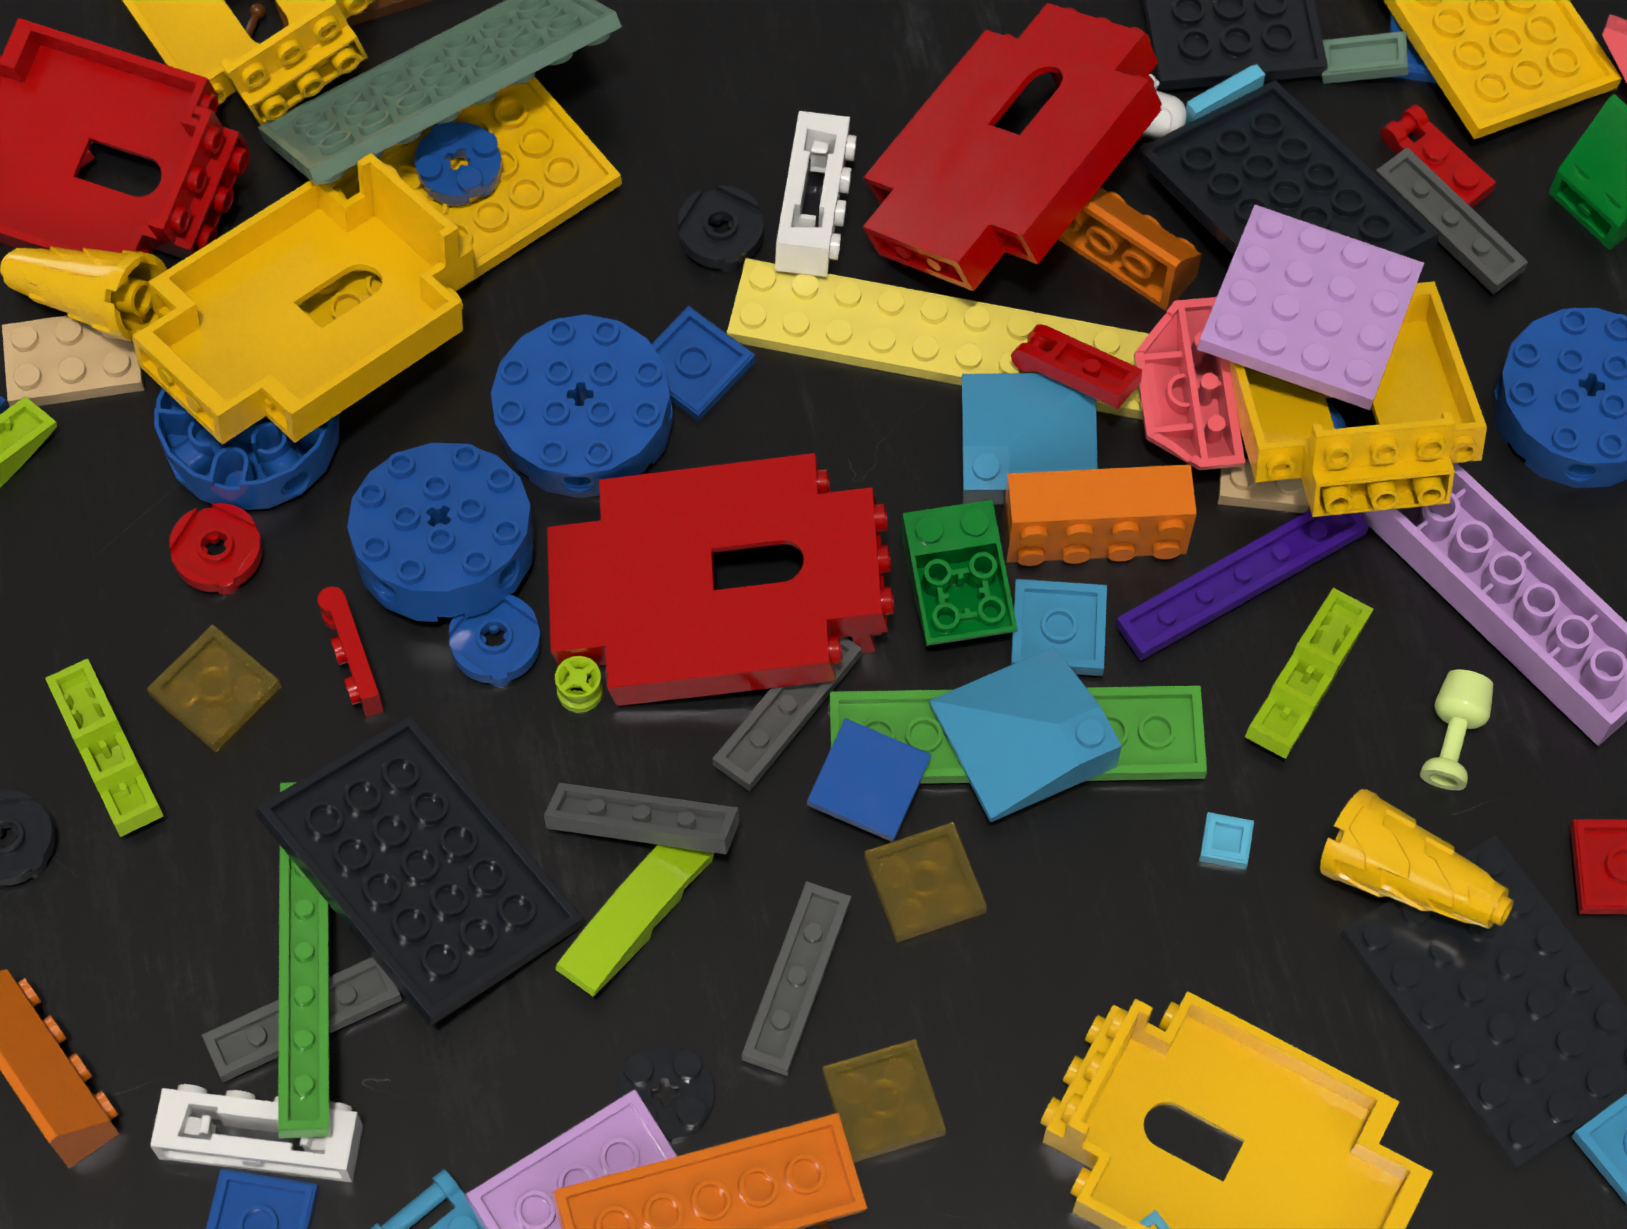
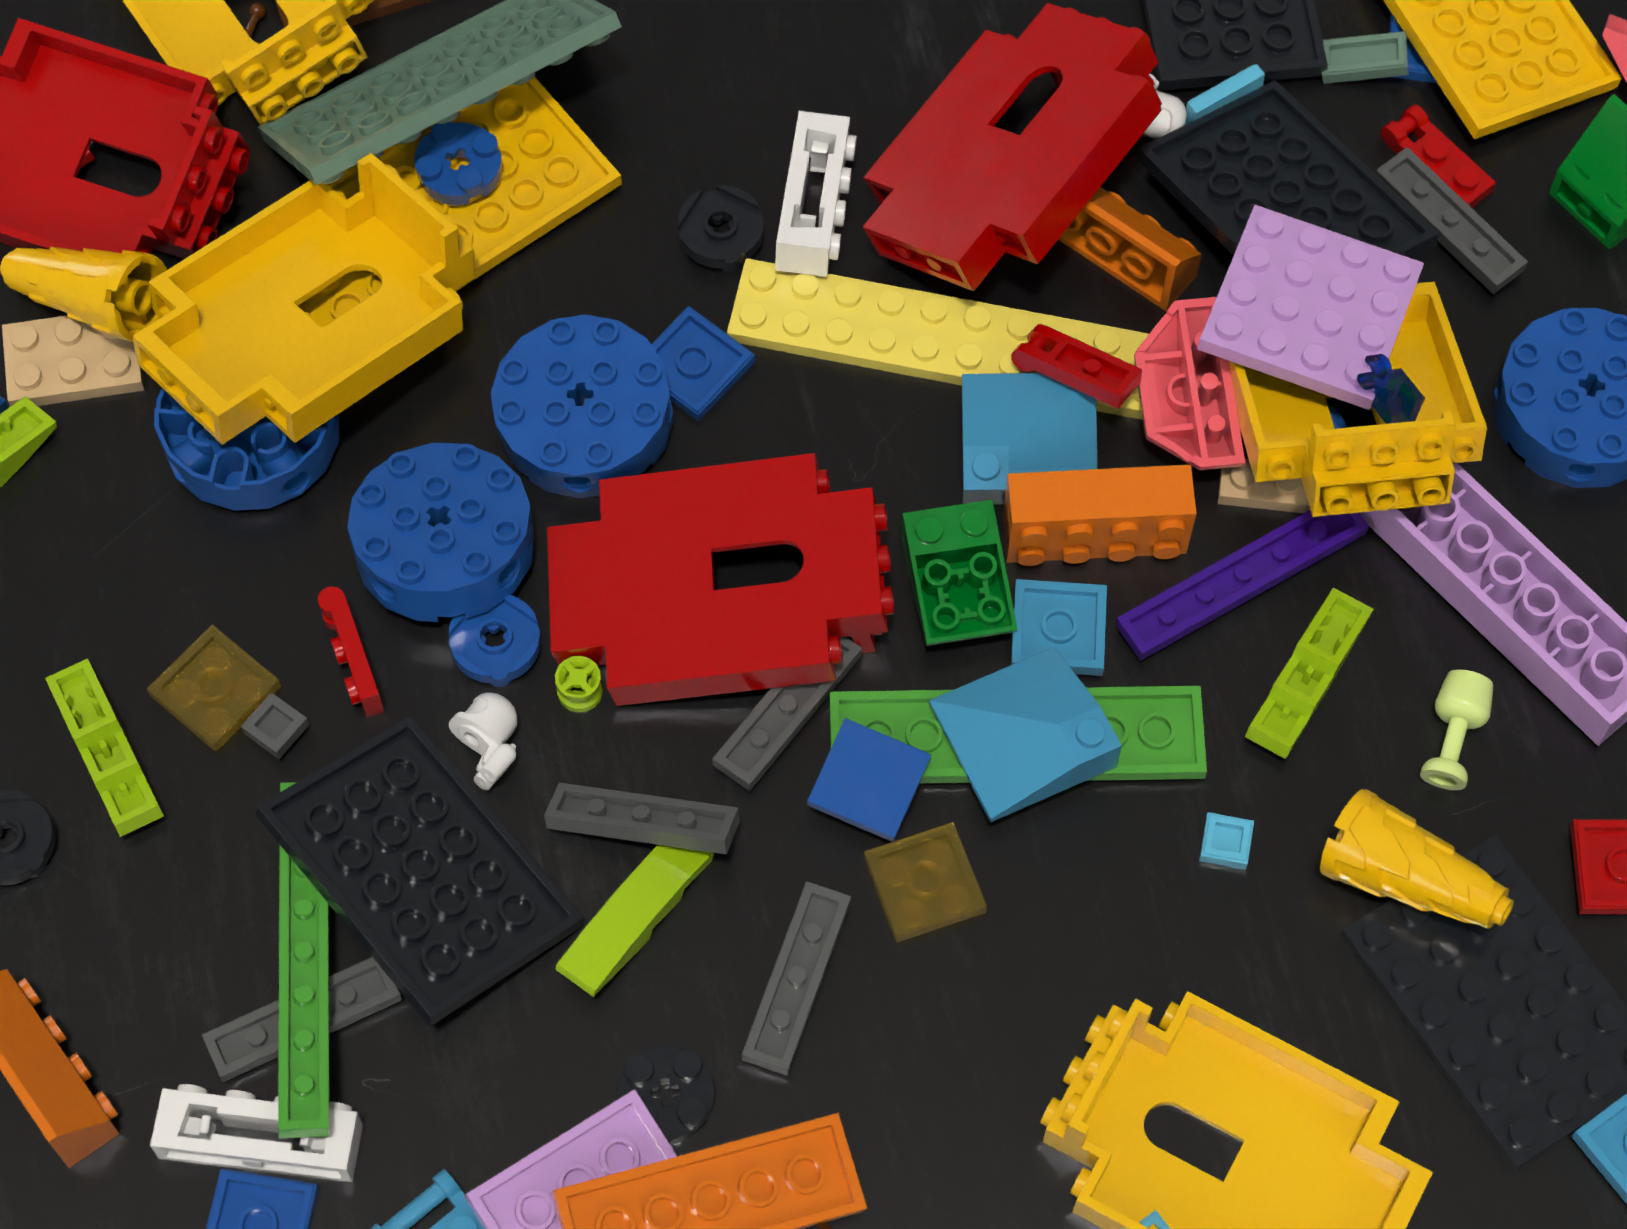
(225, 570): red plate -> none
(275, 725): none -> dark grey plate
(485, 730): none -> white piece
(884, 1100): clear yellow plate -> none
(1395, 394): none -> clear blue plate

